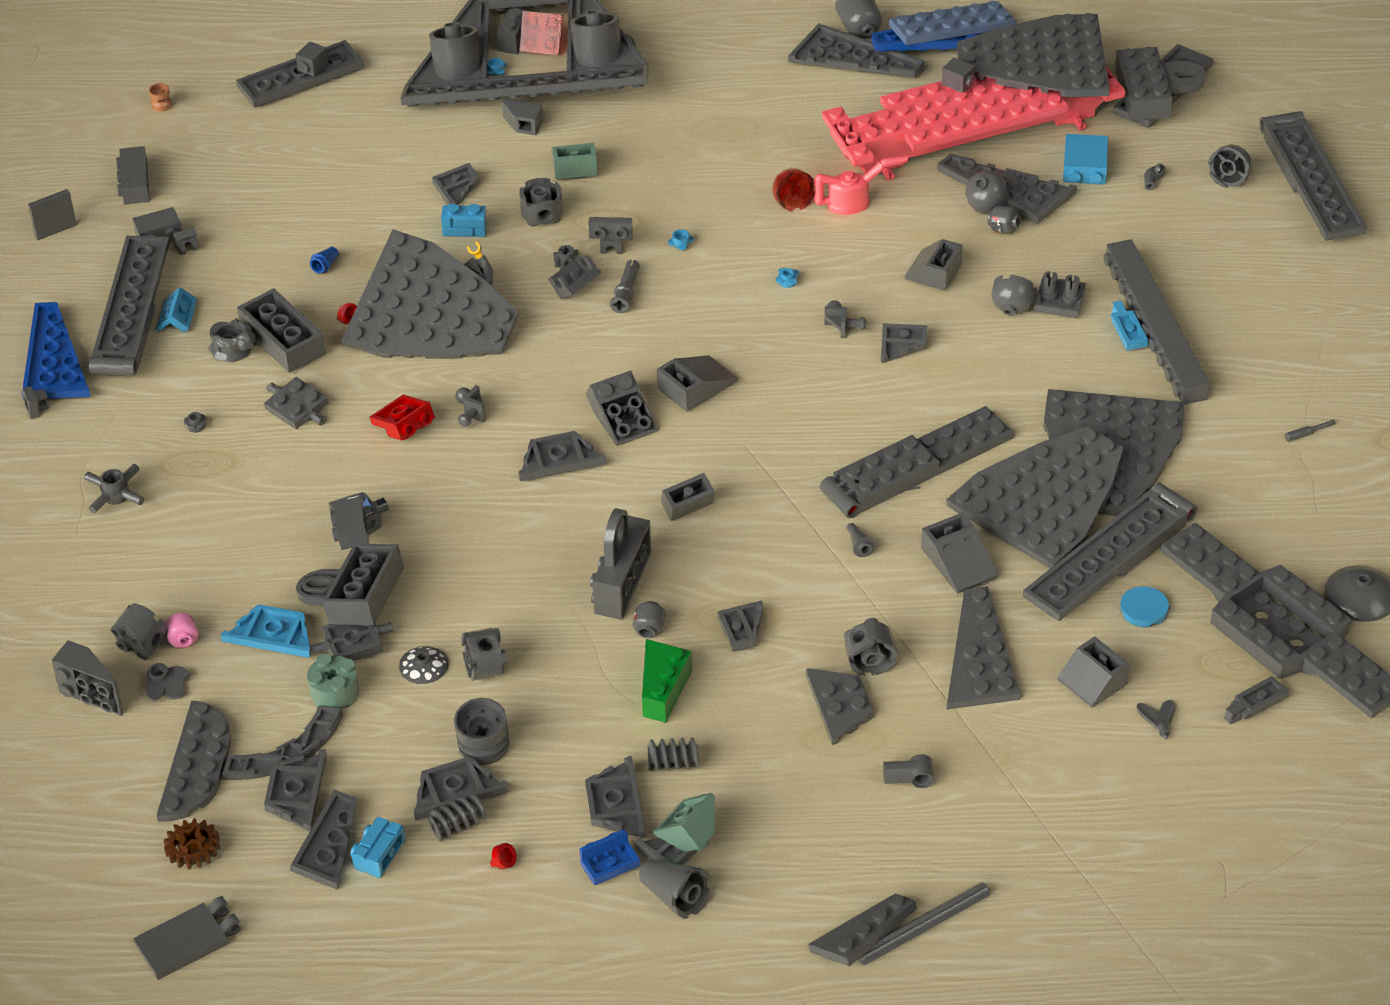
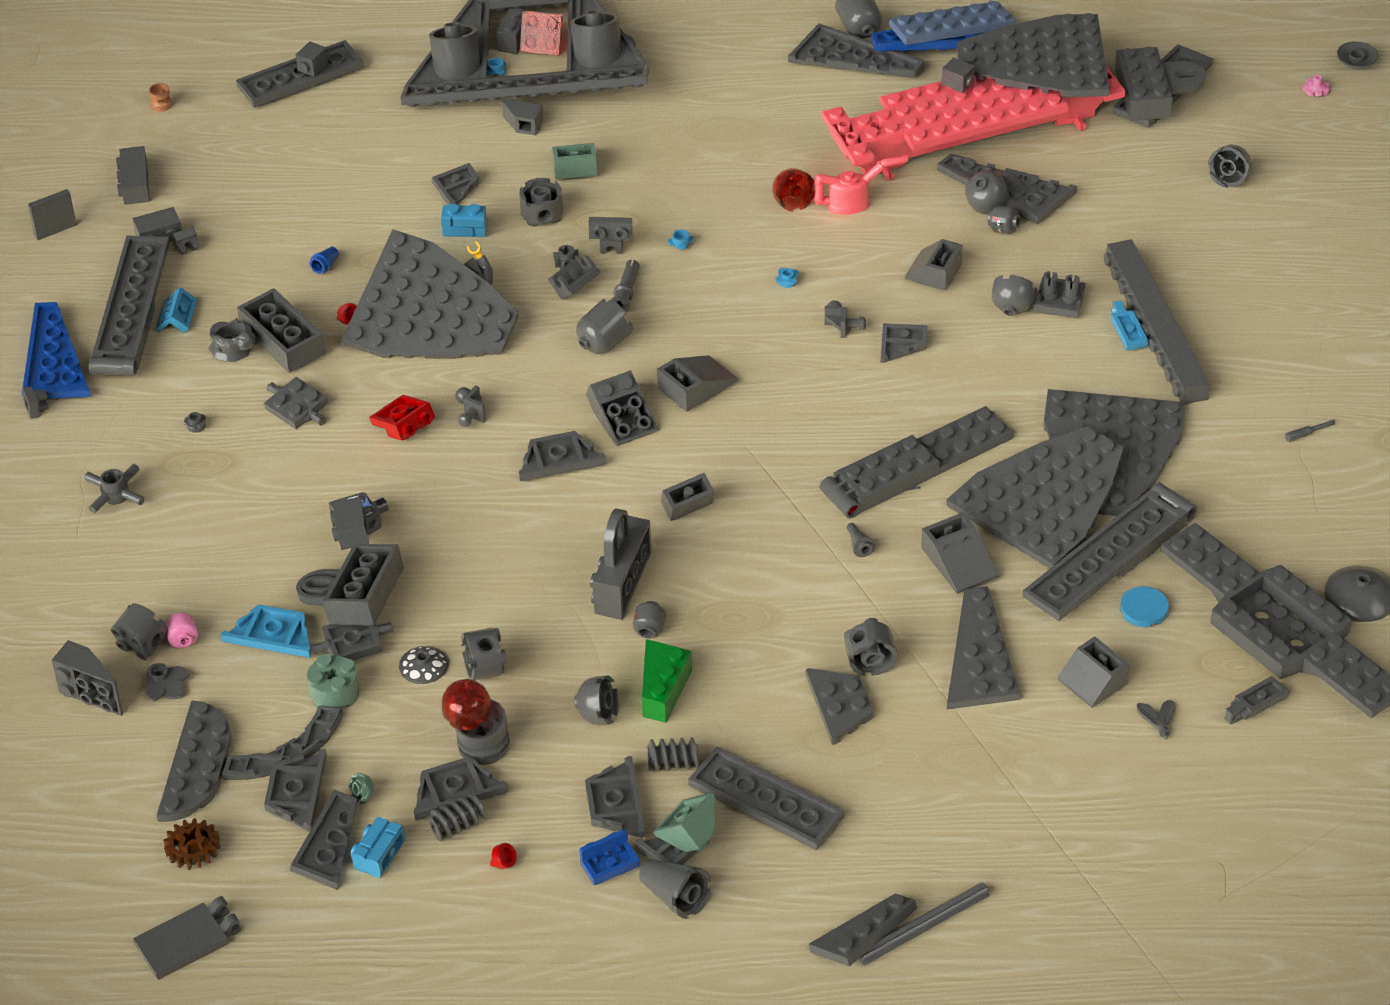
(361, 787): none -> sand green plate
(466, 704): none -> clear red cylinder
(597, 700): none -> dark grey cylinder
(603, 327): none -> dark grey cylinder
(741, 624): dark grey wing -> none
(766, 798): none -> dark grey plate
(916, 771): dark grey piece -> none
(1085, 159): dark azure brick -> none
(1153, 174): dark grey arm -> none
(1312, 175): dark grey hinge -> none
(1316, 86): none -> bright pink plant
(1357, 54): none -> dark grey dish

